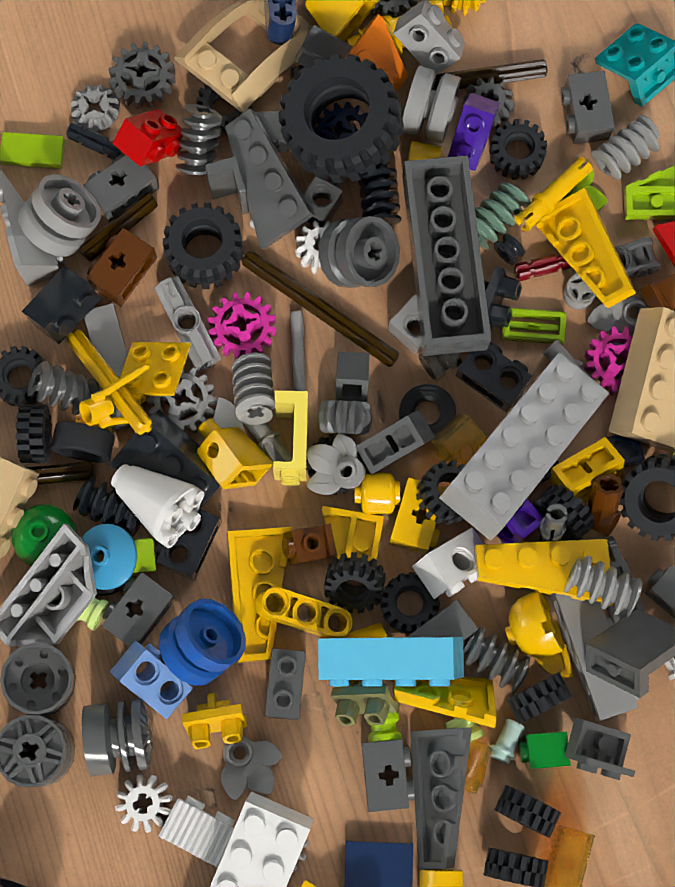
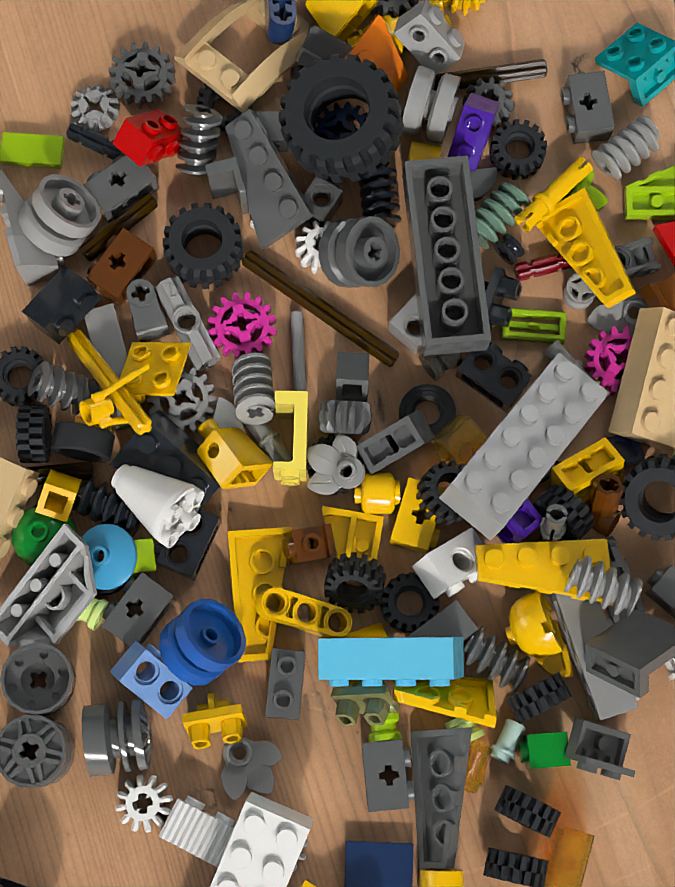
(58, 495): none -> yellow brick
(147, 314): none -> dark grey piece
(482, 181): none -> dark grey tile

